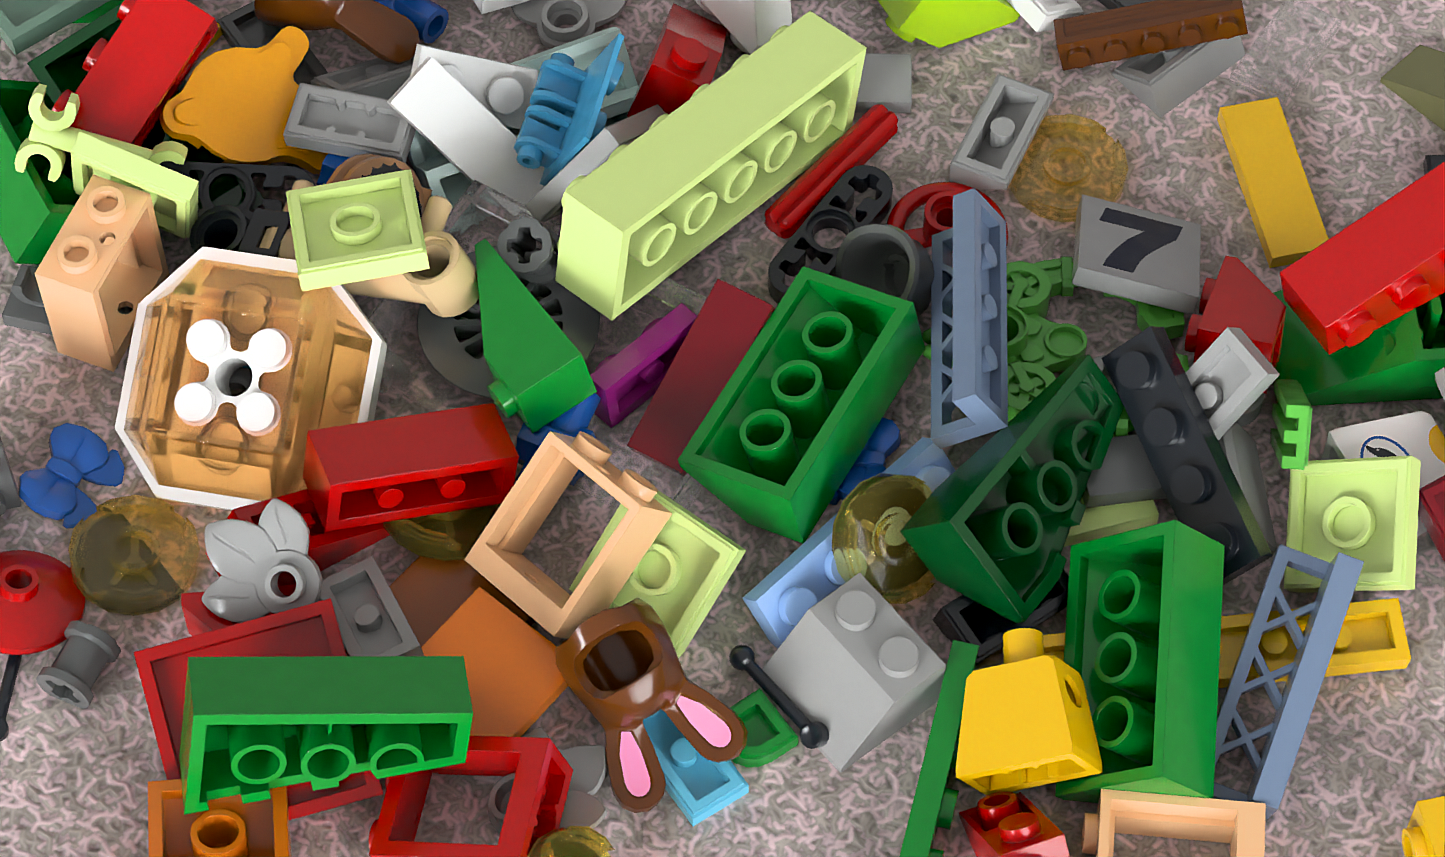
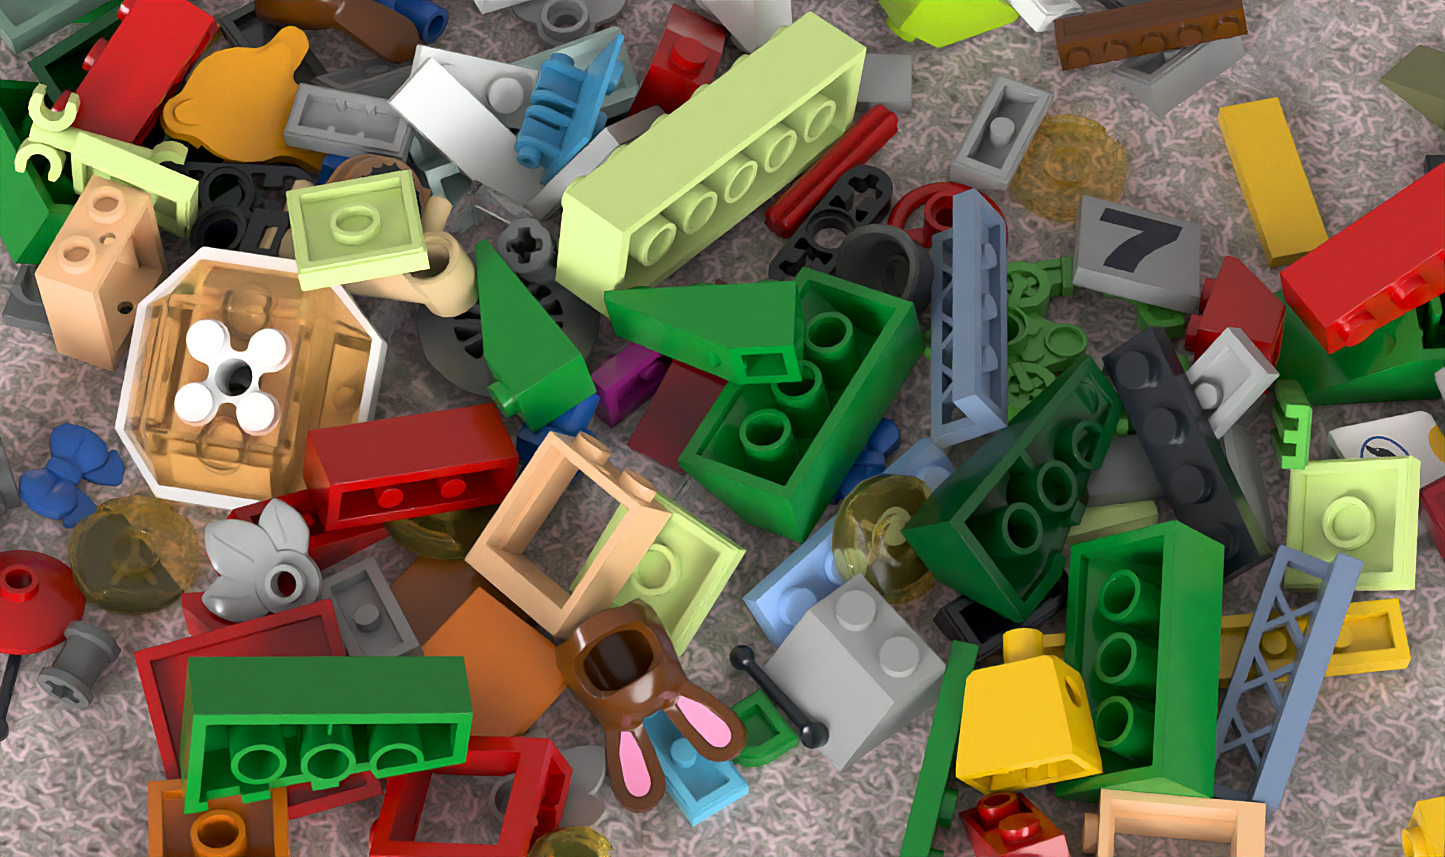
(726, 329): none -> green slope

